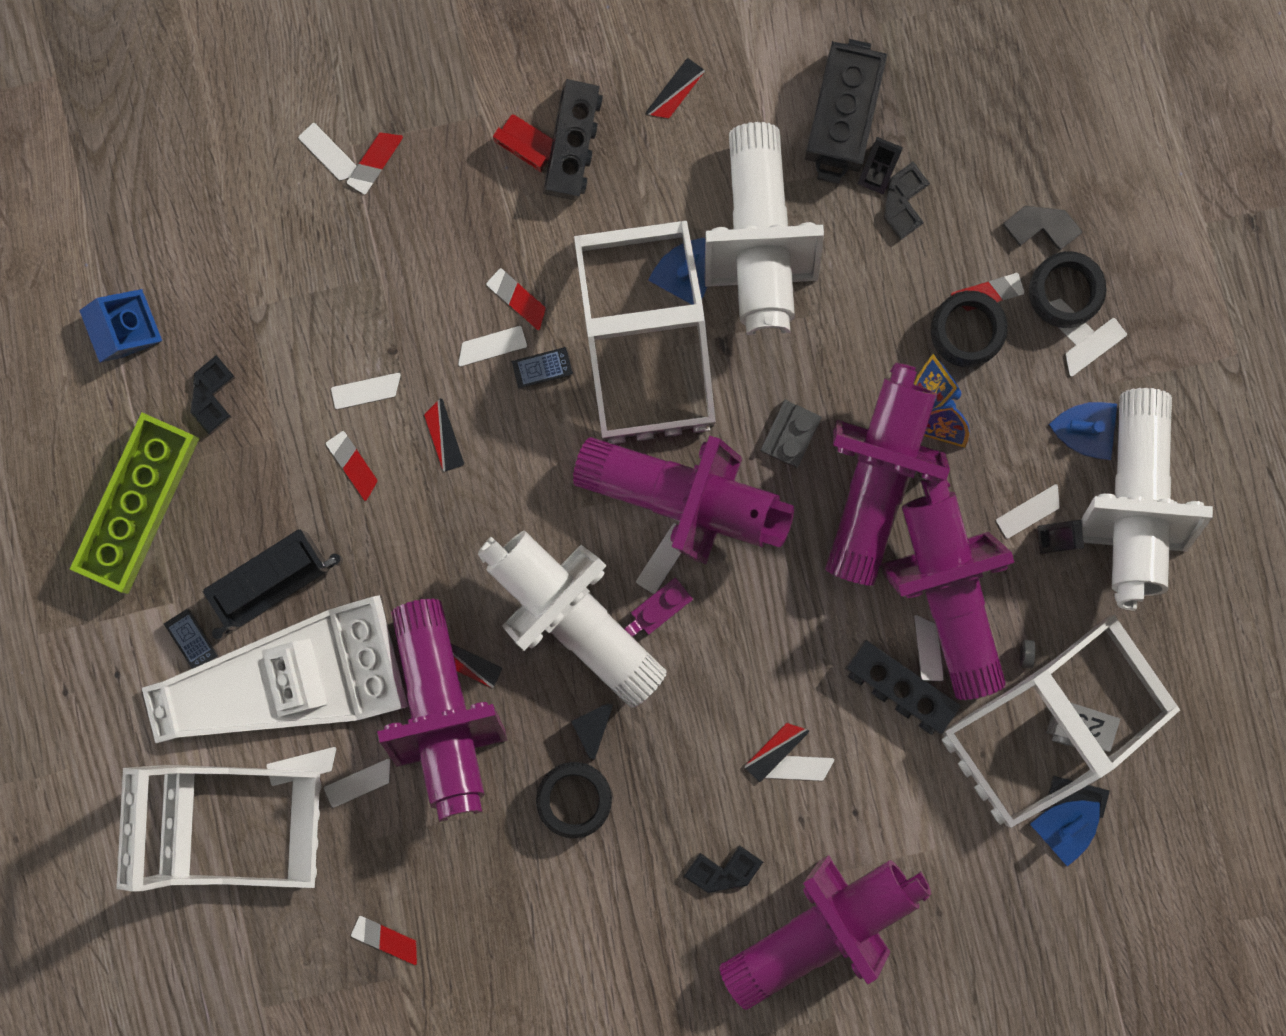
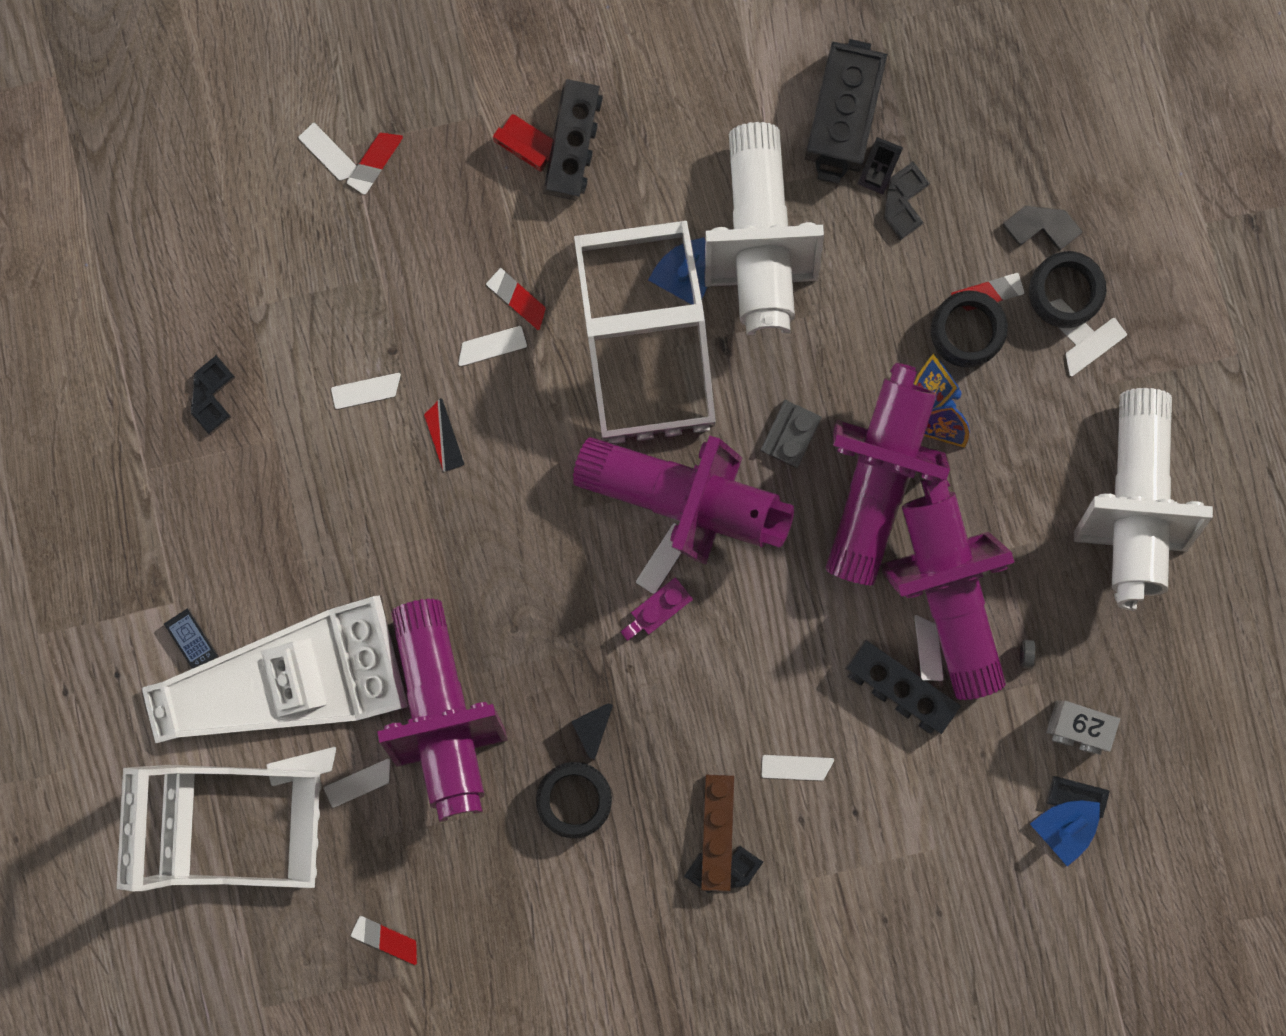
(120, 325): blue slope -> none
(134, 503): lime brick -> none
(266, 580): black container -> none
(352, 464): sticker -> none
(475, 666): black sticker -> none
(542, 368): tile -> none
(558, 601): white piece -> none
(676, 90): sticker -> none
(717, 833): none -> reddish brown plate
(775, 750): sticker -> none
(840, 923): magenta piece -> none
(1029, 512): white sticker -> none
(1060, 537): black tile -> none
(1069, 721): white window -> none
(1088, 428): blue shield -> none

